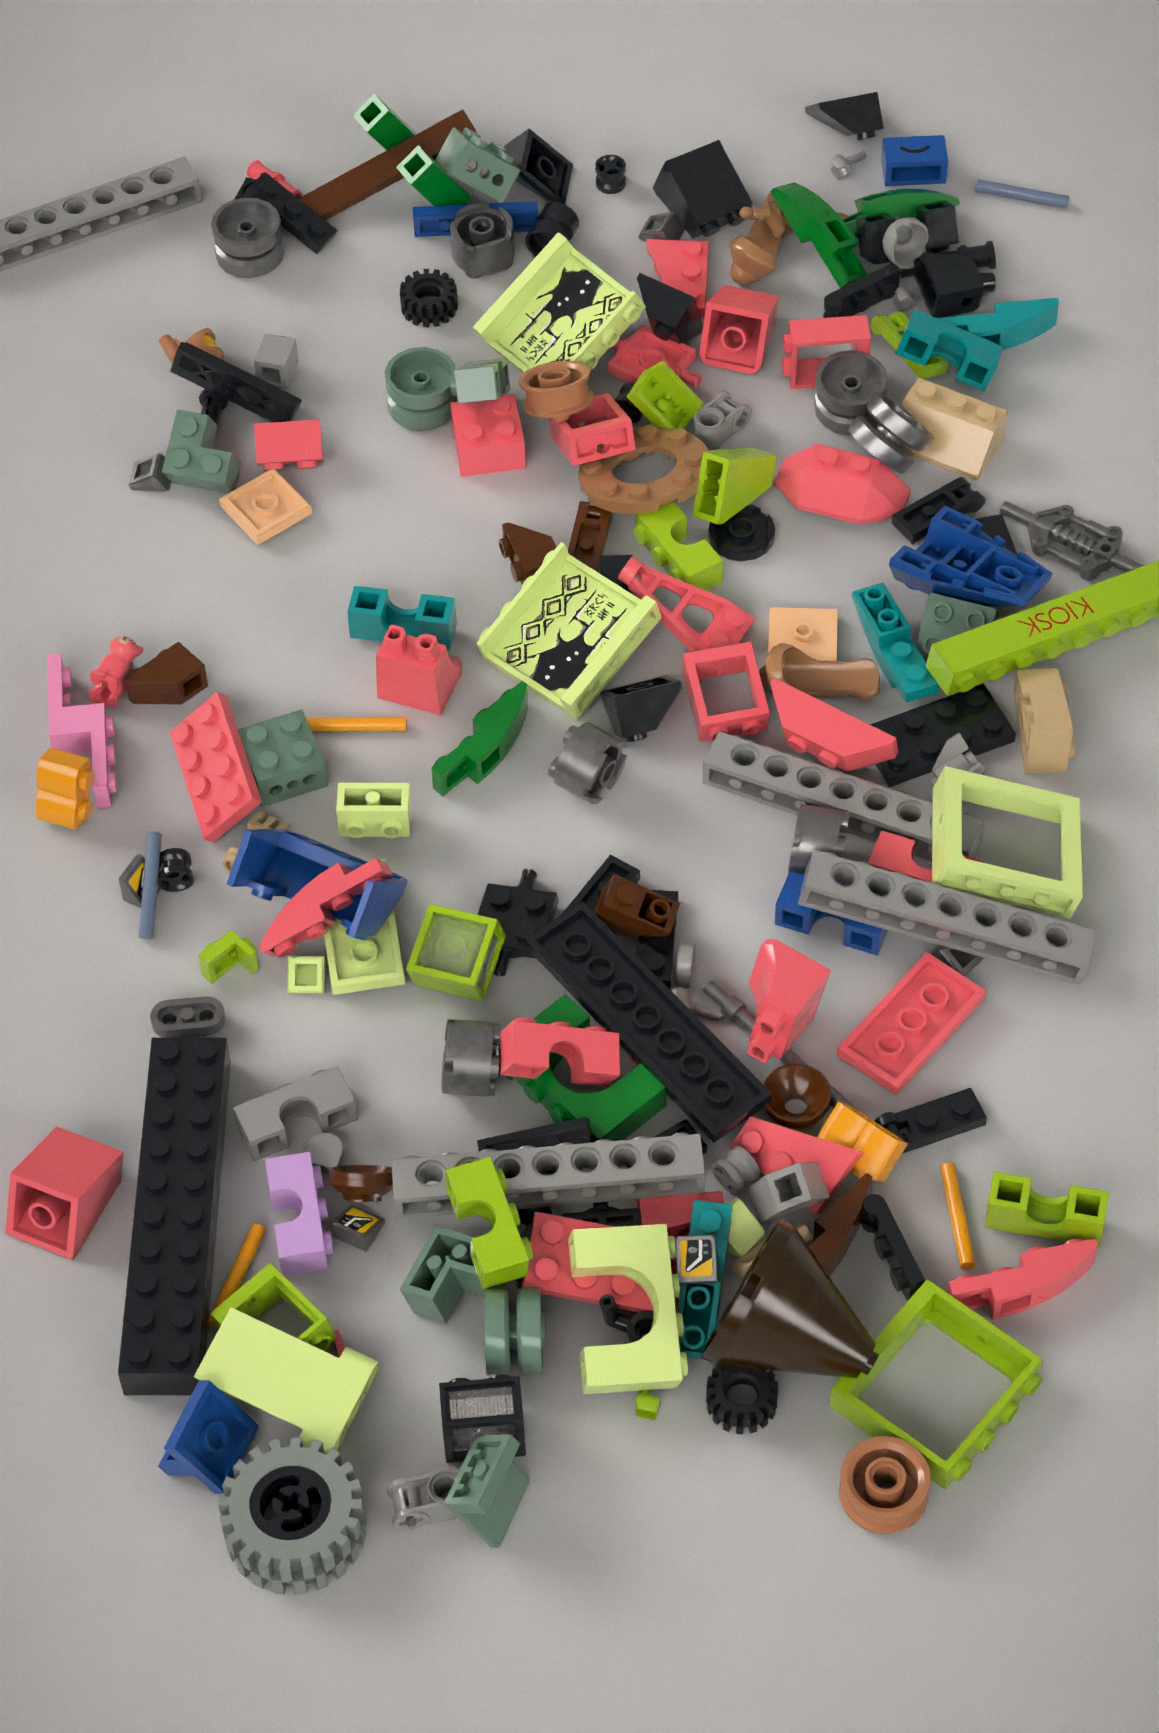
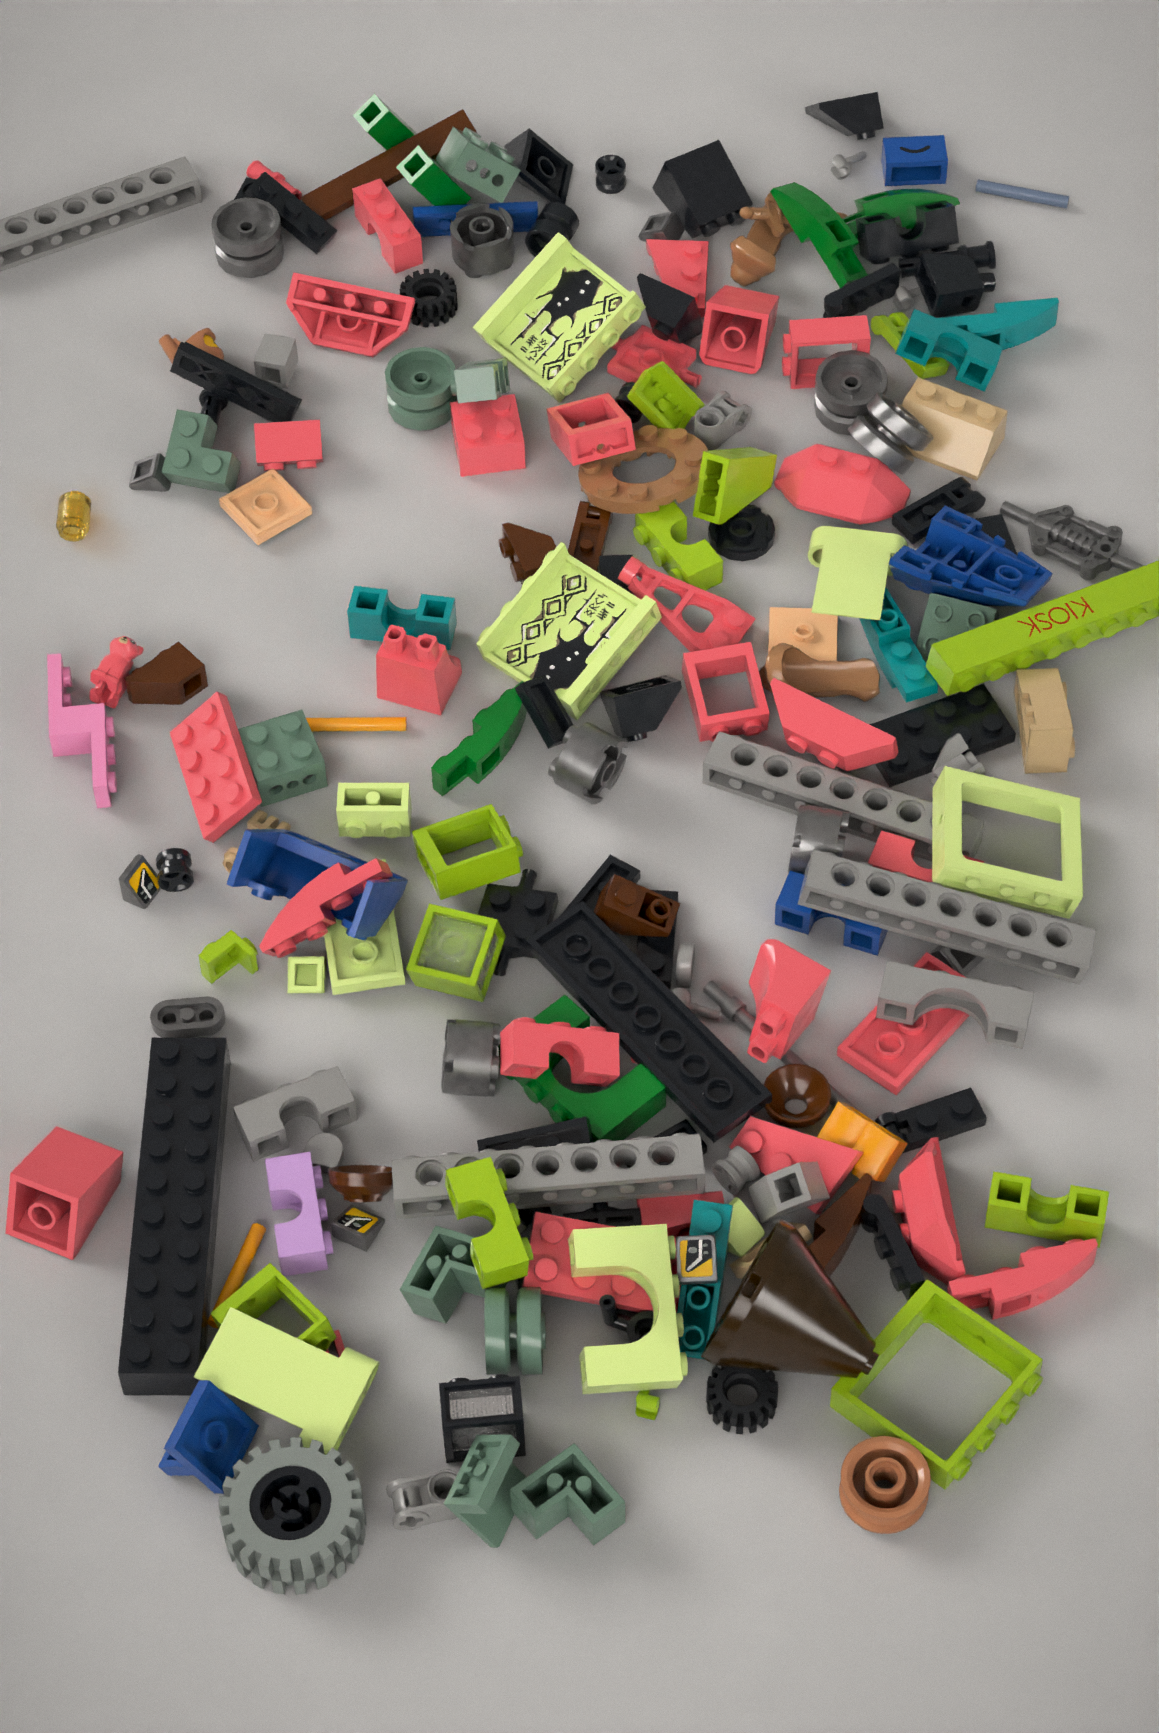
(63, 788): light orange brick -> none
(73, 515): none -> clear yellow brick
(150, 884): sand blue bar -> none
(348, 314): none -> coral wedge
(382, 214): none -> coral arch
(461, 832): none -> lime window
(545, 709): none -> black tile
(556, 390): nougat wheel -> none
(571, 1489): none -> sand green brick
(851, 570): none -> yellowish green piece
(905, 241): light grey hair -> none
(913, 991): none -> light grey arch
(928, 1214): none -> coral wedge
(957, 1216): light orange bar -> none

